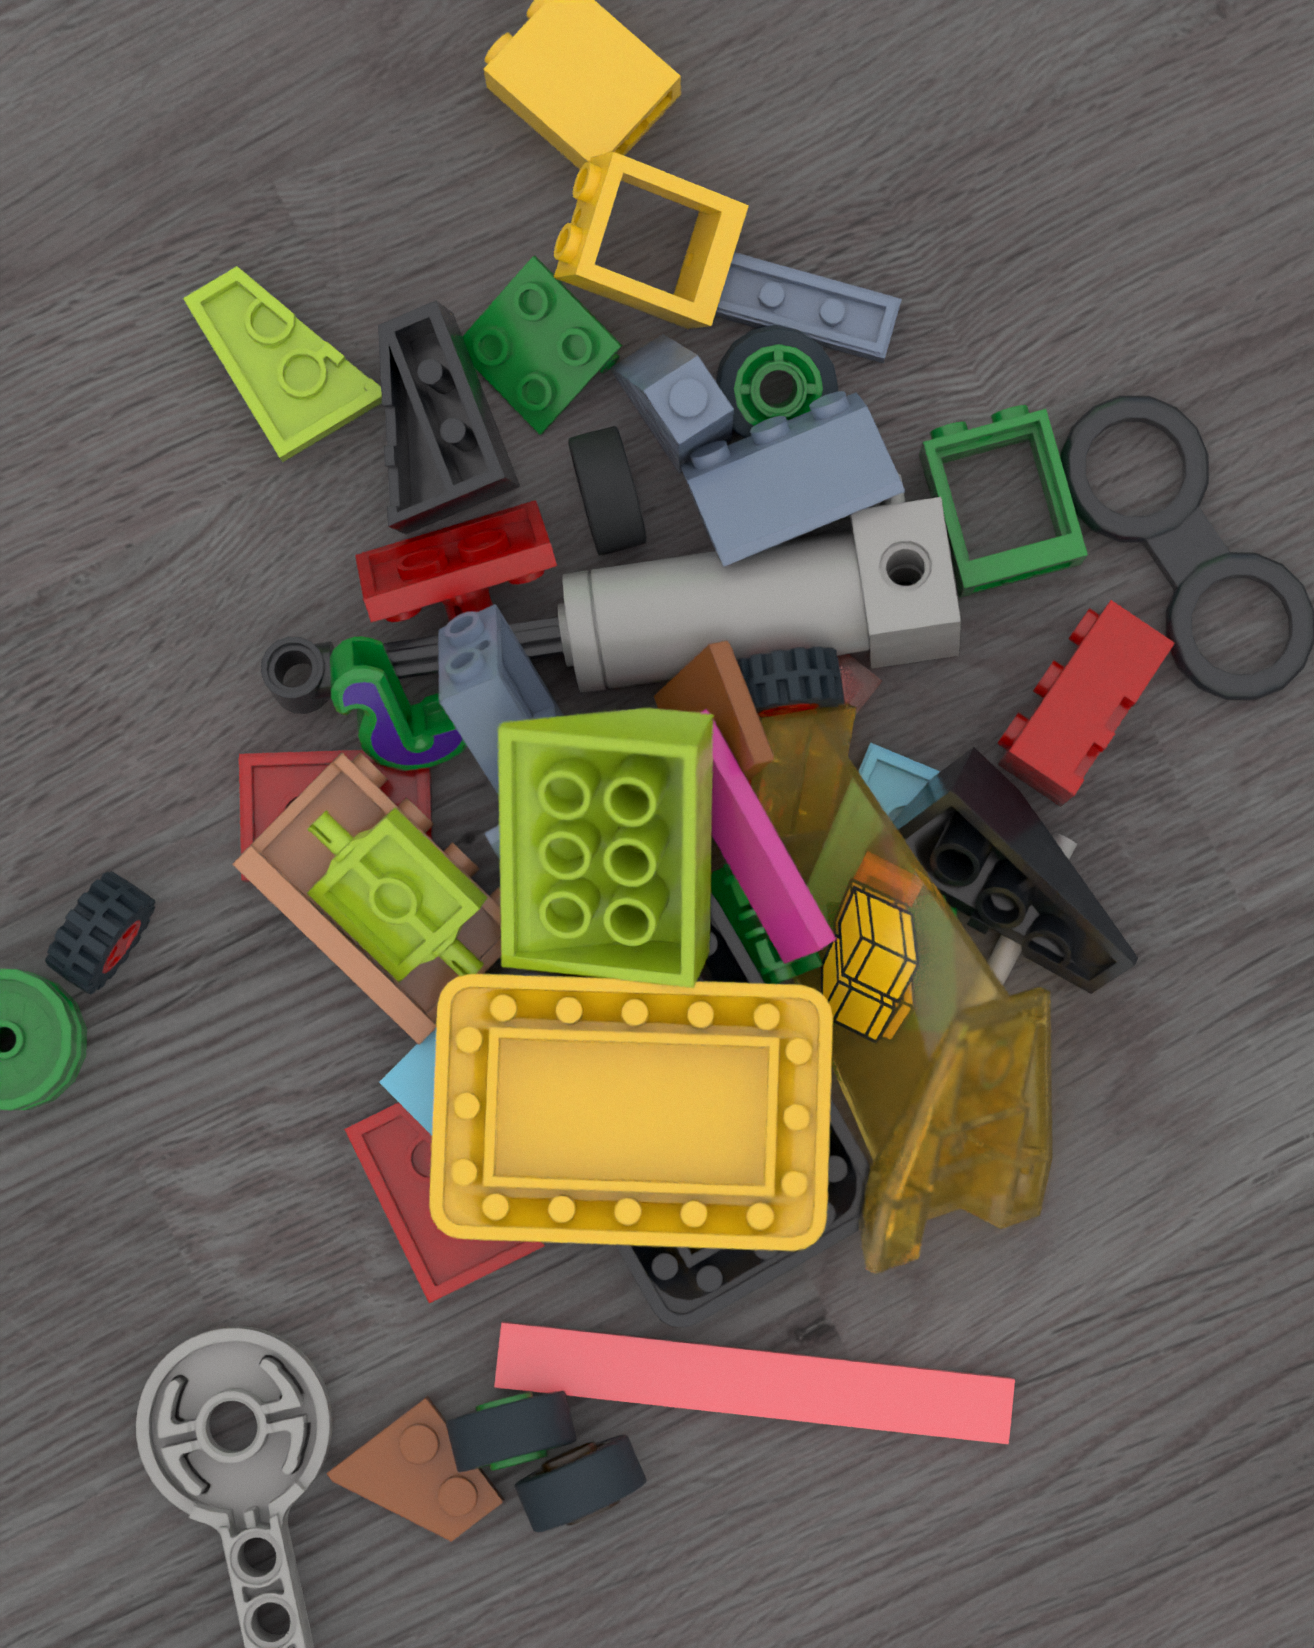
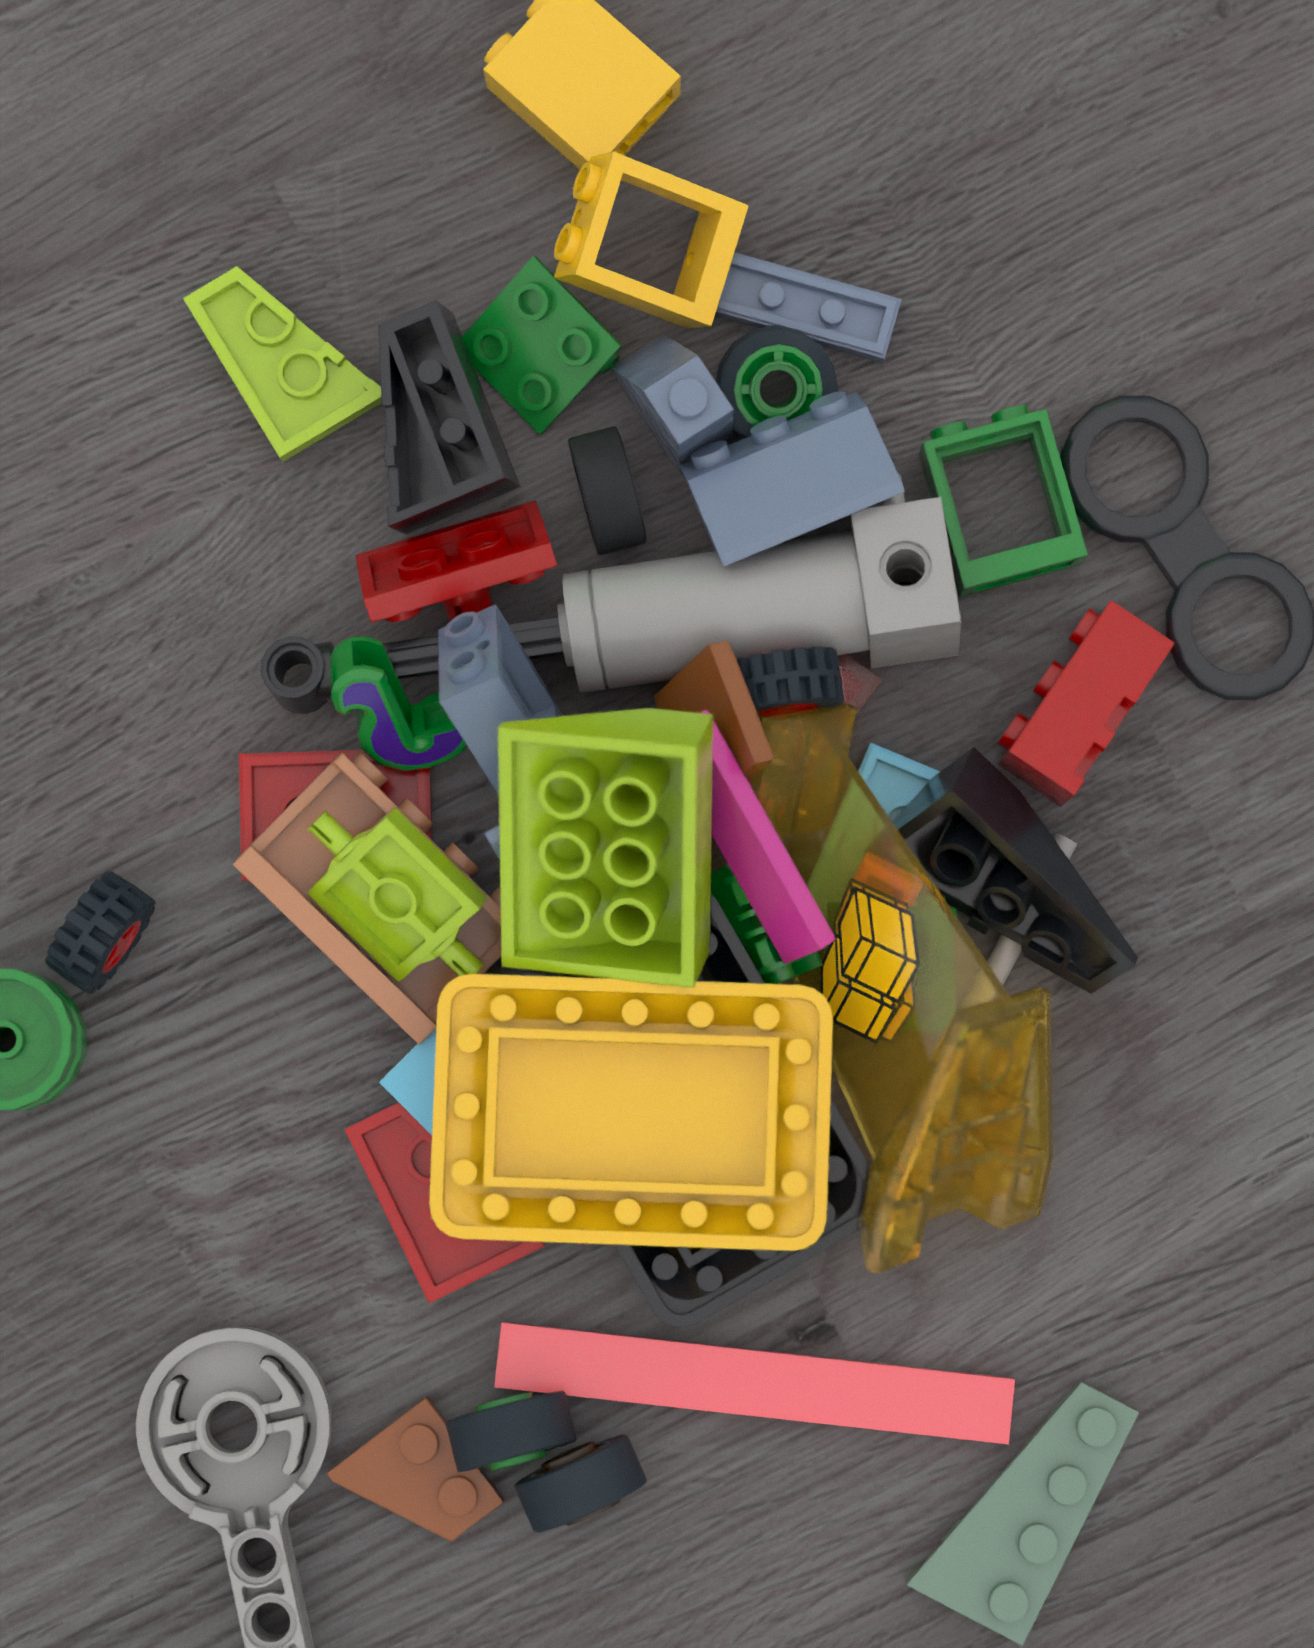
(1019, 1532): none -> sand green wing

